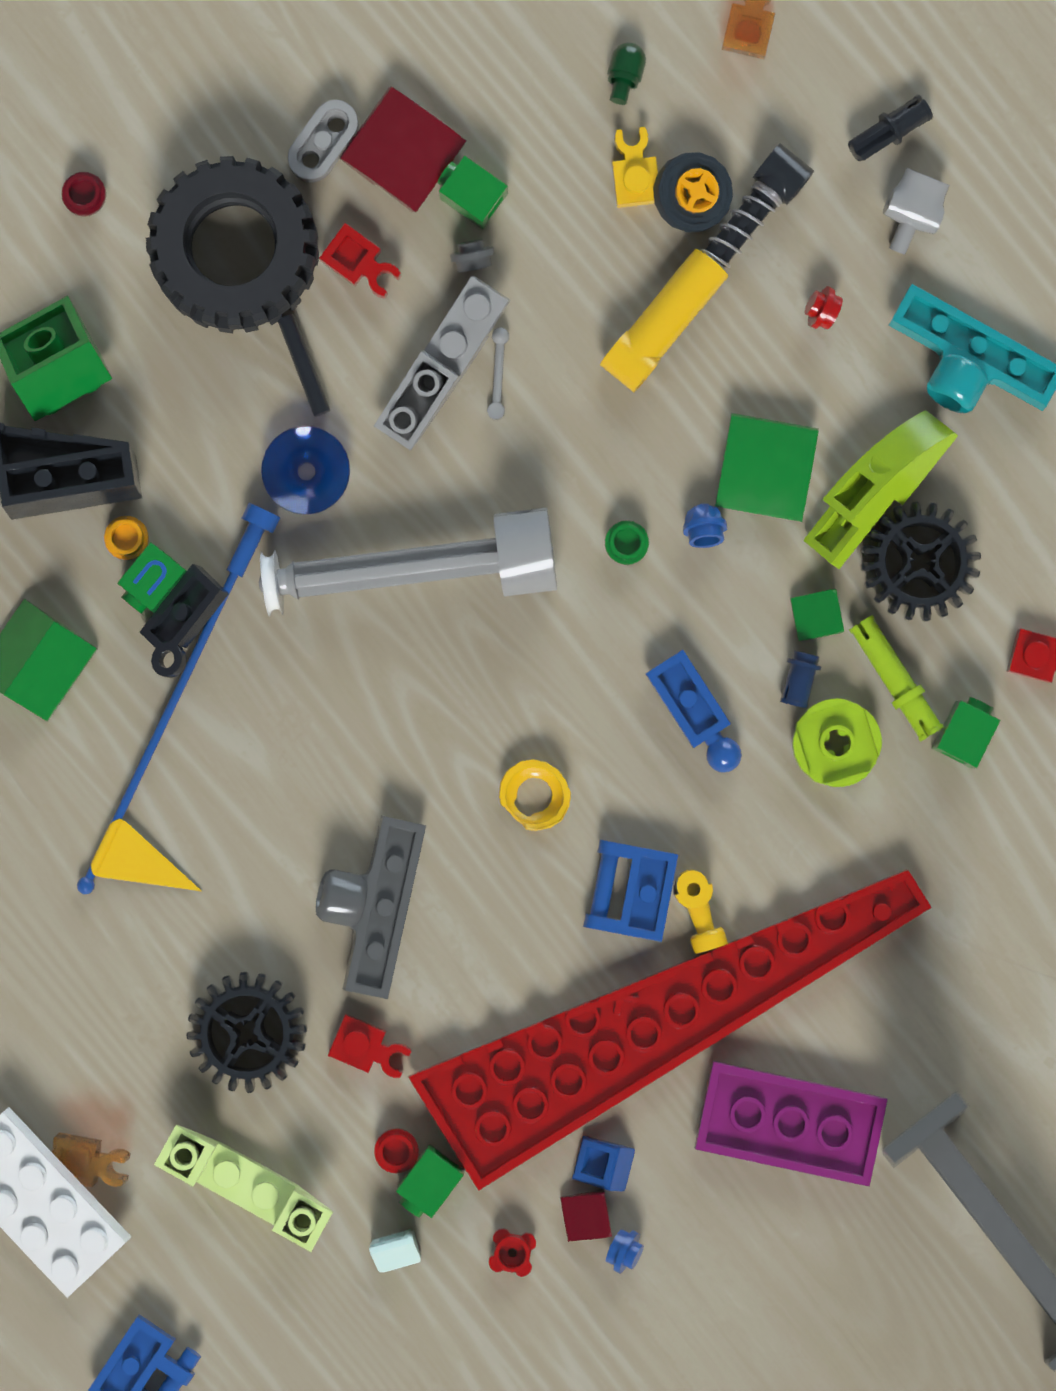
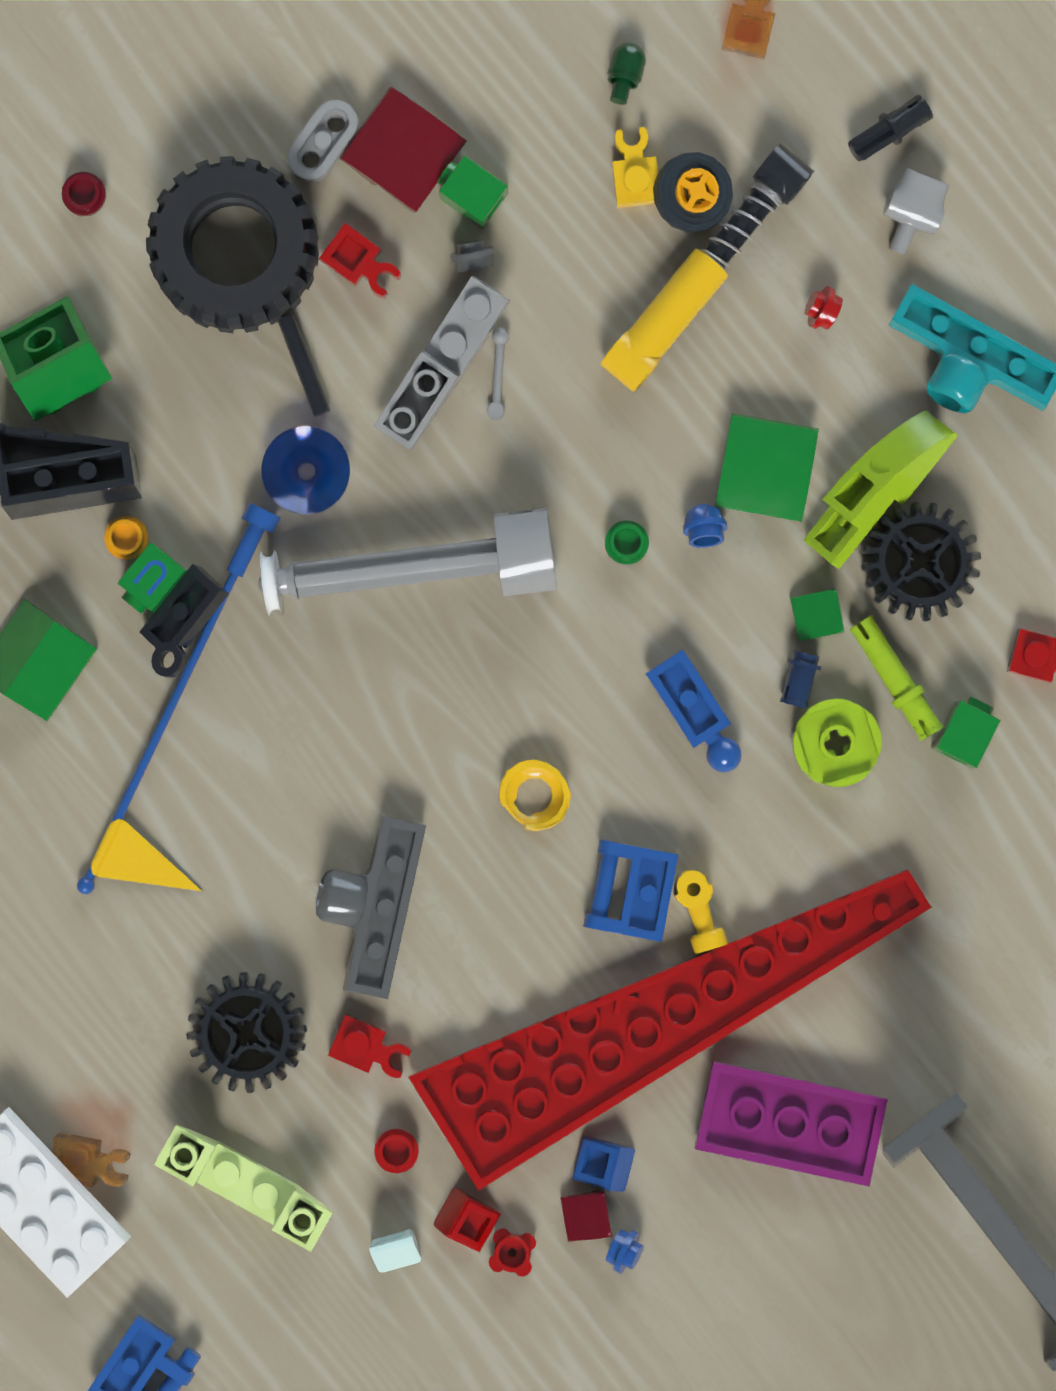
(429, 1182): green brick -> none
(466, 1219): none -> red slope

